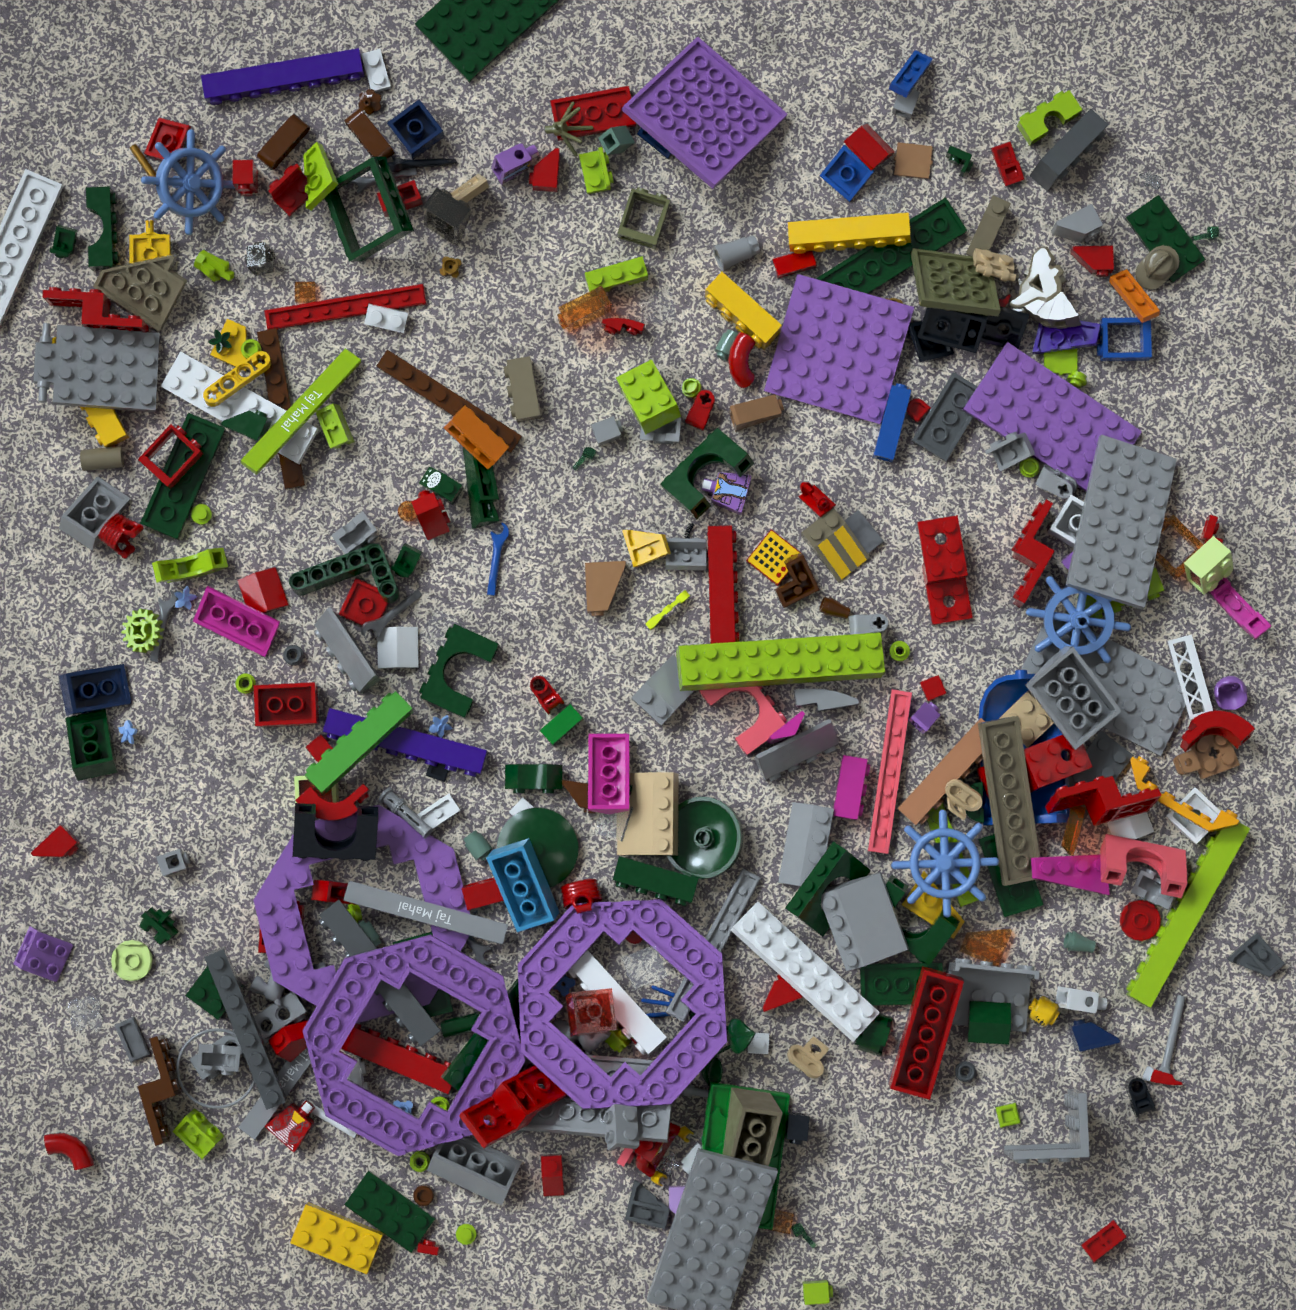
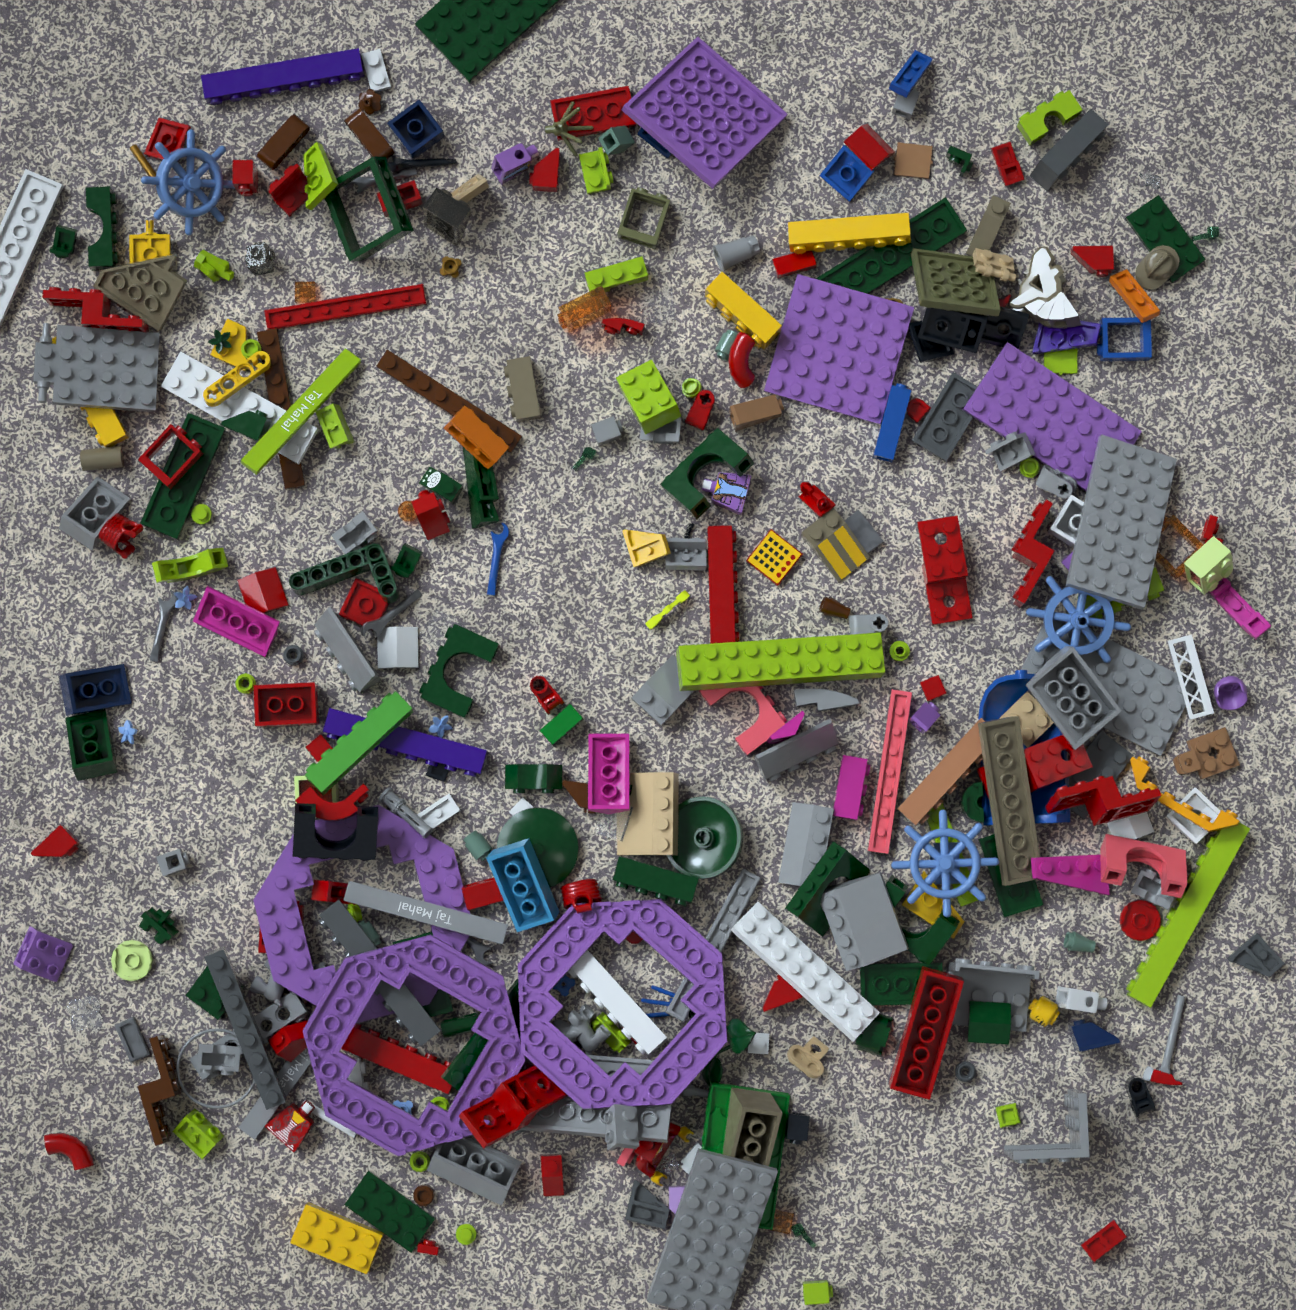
(144, 630): lime gear -> none
(386, 318): white plate -> none
(591, 1012): clear red brick -> none
(602, 584): medium nougat slope -> none
(644, 967): clear piece -> none
(802, 581): reddish brown brick -> none
(962, 797): tan bracket -> none
(986, 944): clear orange wing -> none
(1073, 829): clear orange slope -> none
(1077, 379): lime plate -> none
(1079, 226): light grey slope -> none
(1220, 723): red arch -> none

